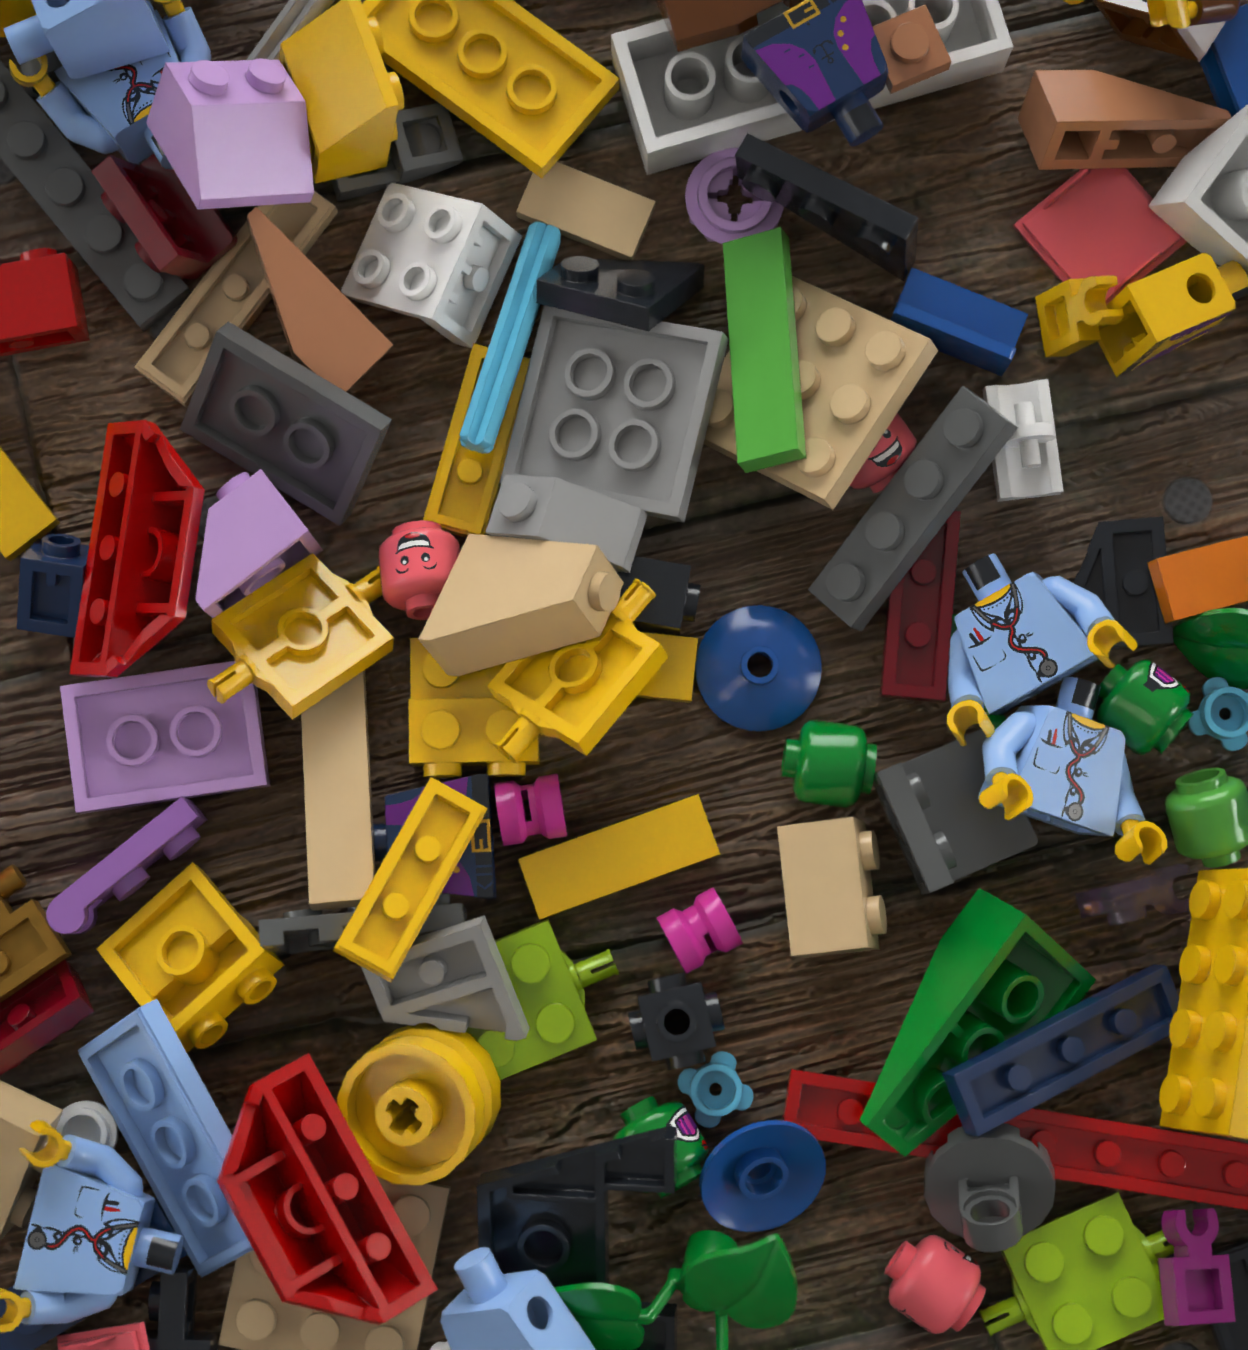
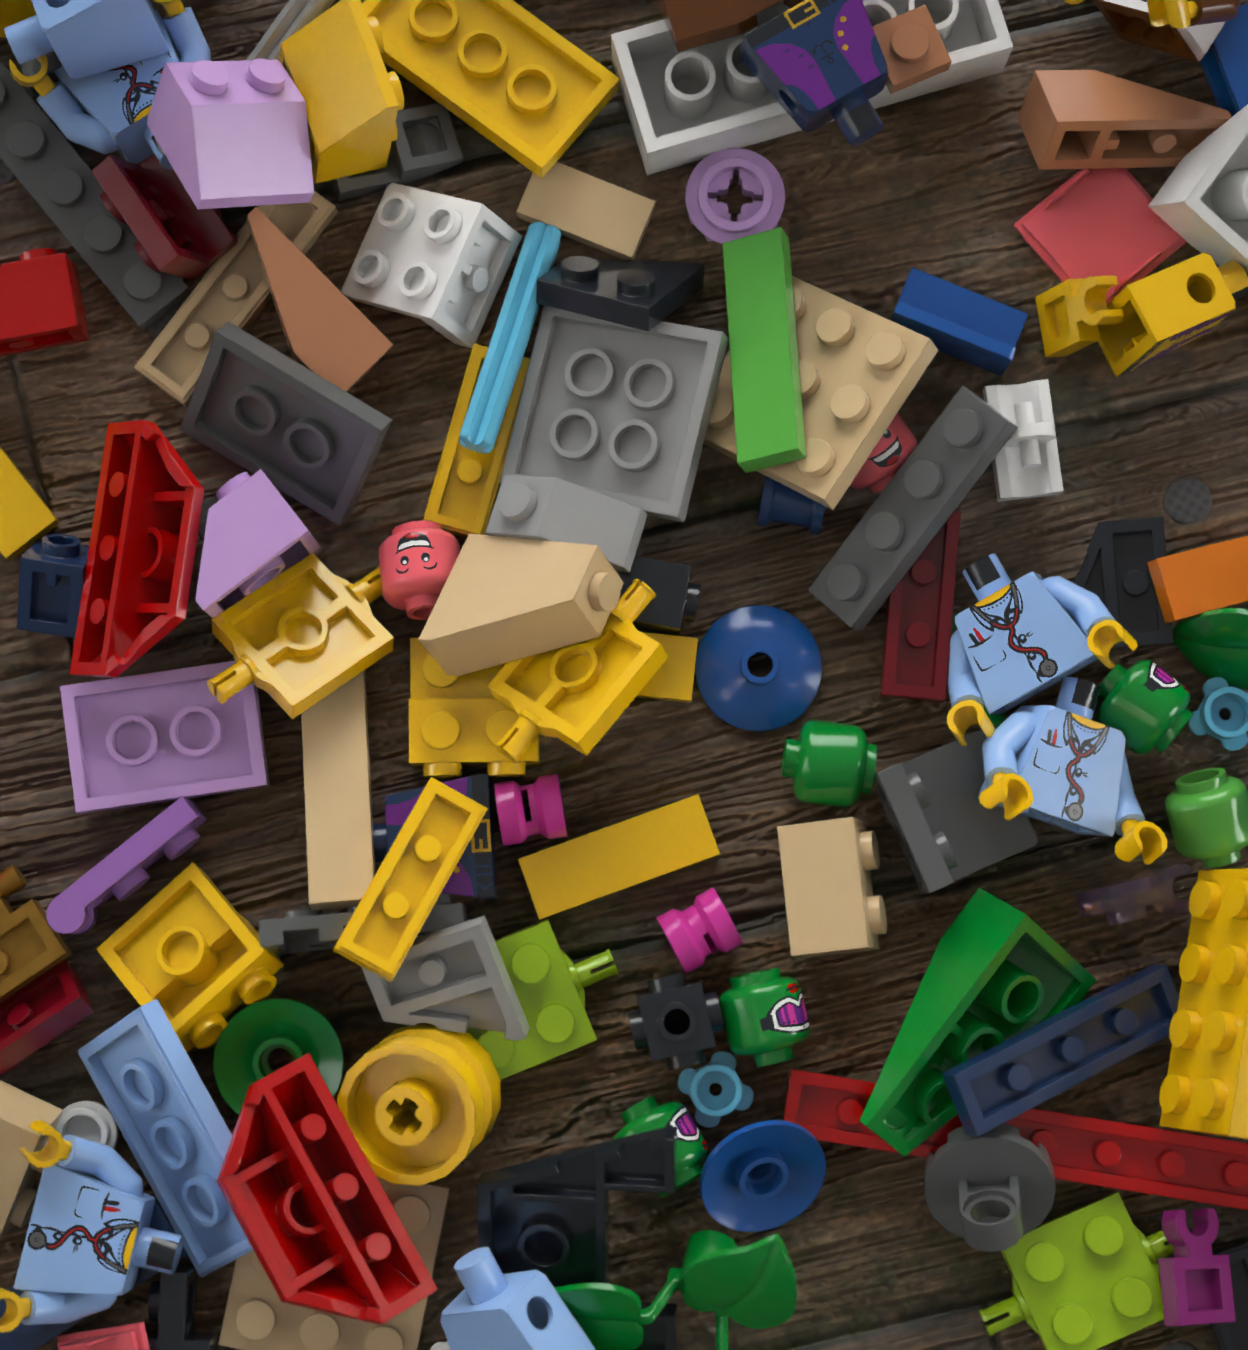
(271, 1024): none -> green dish
(764, 1016): none -> green head
(787, 506): none -> dark blue bush
(836, 207): black wing -> none
(935, 1284): coral head -> none

